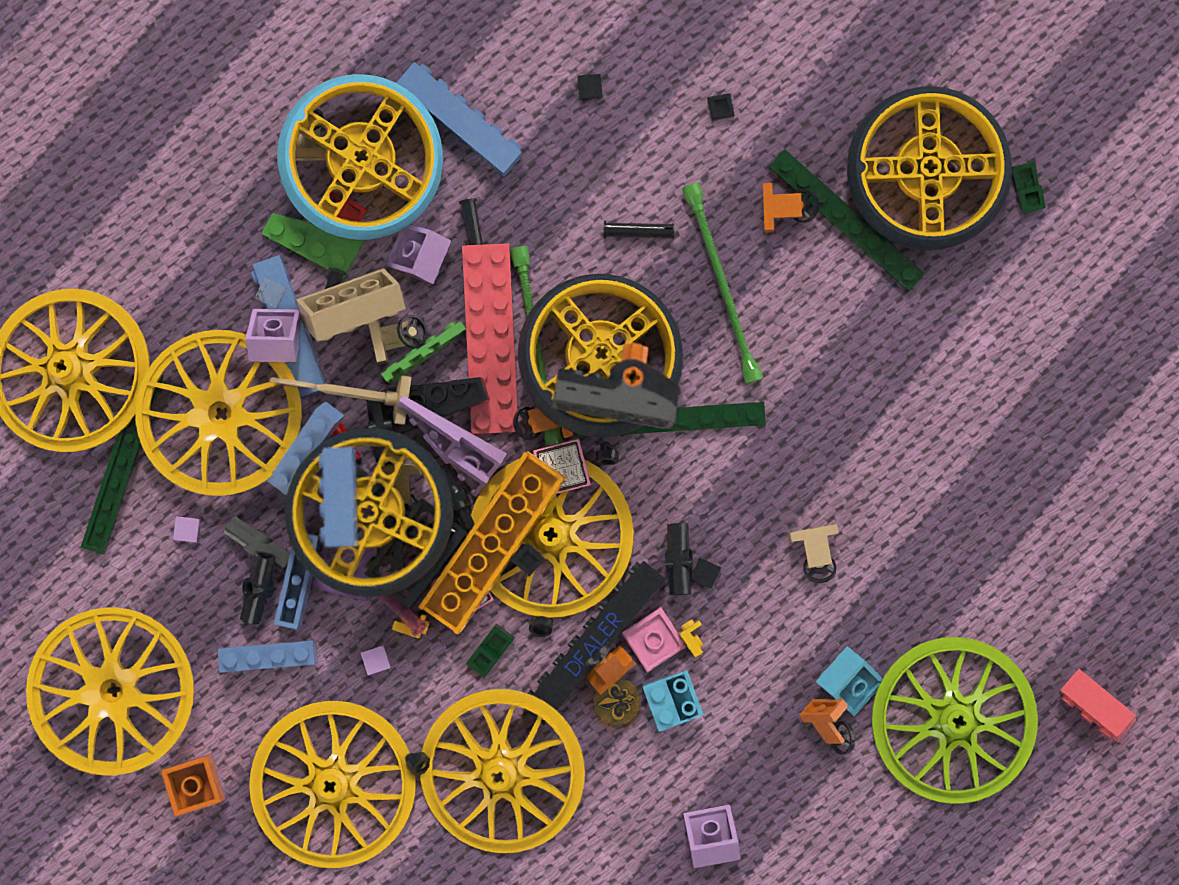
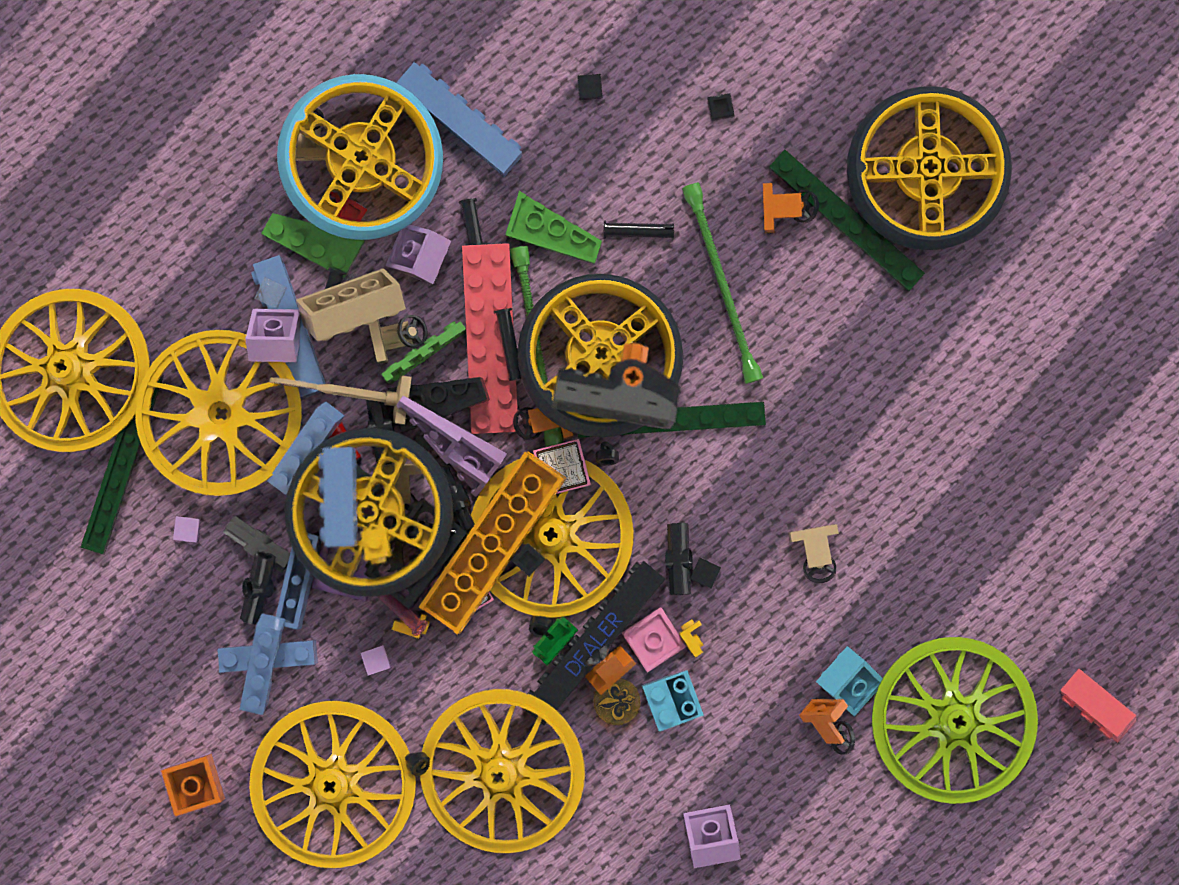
(97, 694): yellow wheel -> none
(261, 664): none -> medium blue arch
(376, 545): none -> yellow bracket
(490, 650): dark green slope -> none
(508, 342): none -> black pin
(545, 229): none -> bright green wing
(550, 646): none -> green hinge
(1027, 187): dark green slope -> none

